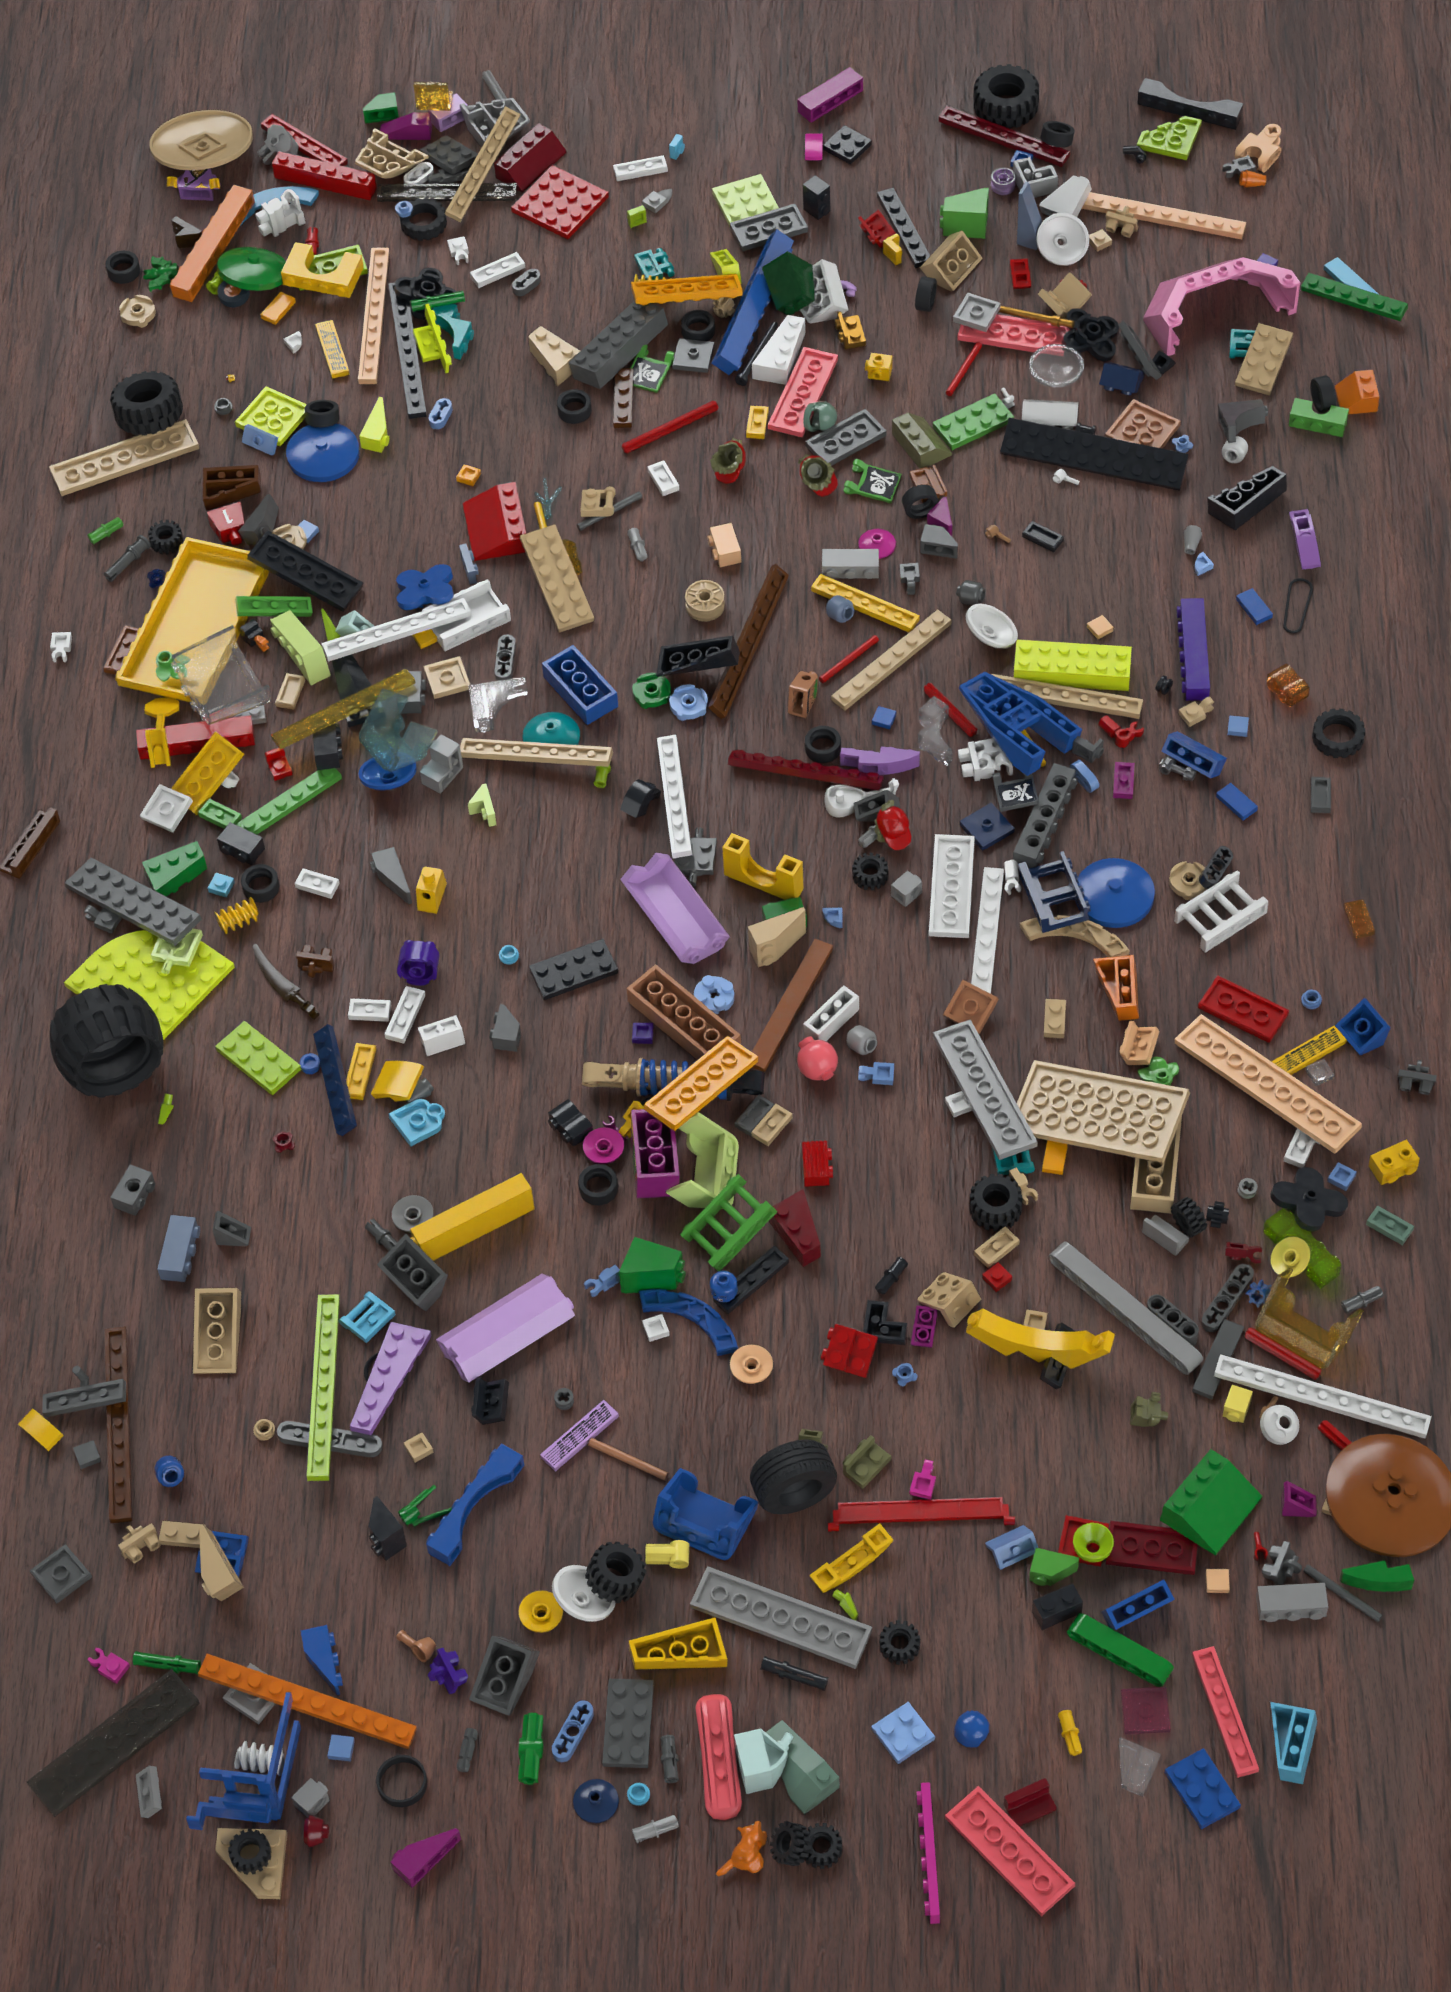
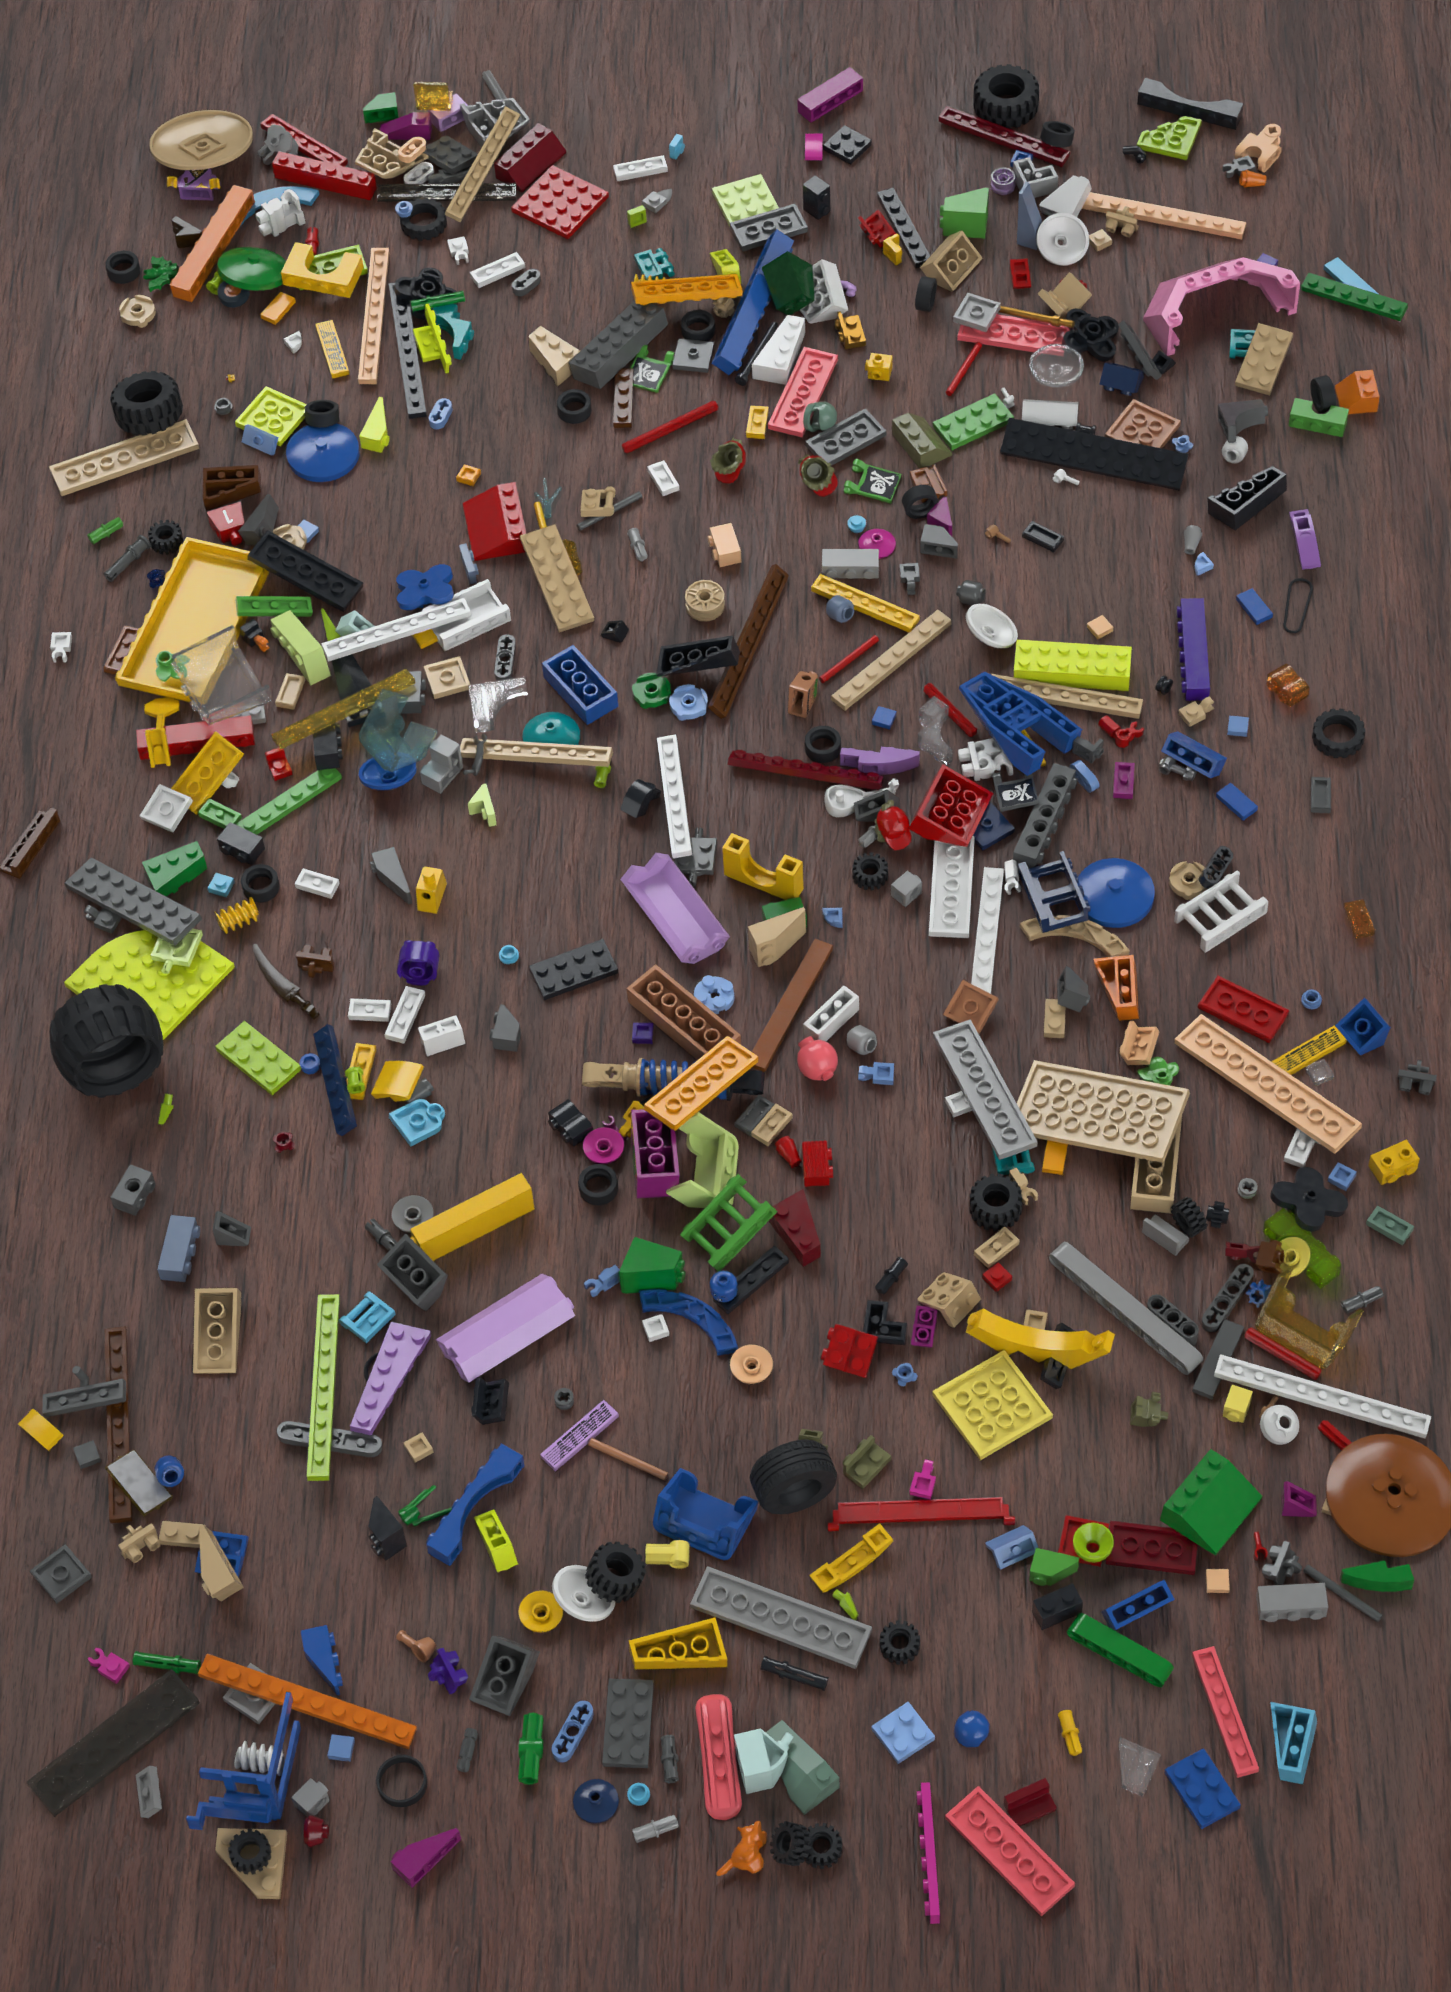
(138, 1482): none -> flat silver piece
(264, 1424): tan plate -> none
(355, 1082): none -> lime bush
(412, 149): none -> light nougat plate
(479, 756): none -> dark grey piece
(496, 1541): none -> neon yellow slope
(615, 631): none -> black slope
(788, 1150): none -> red cone
(856, 523): none -> medium azure plate
(950, 808): none -> red slope
(992, 1405): none -> light yellow plate
(1072, 990): none -> dark grey slope
(1145, 1710): clear pink tile -> none
(1270, 1257): none -> reddish brown brick

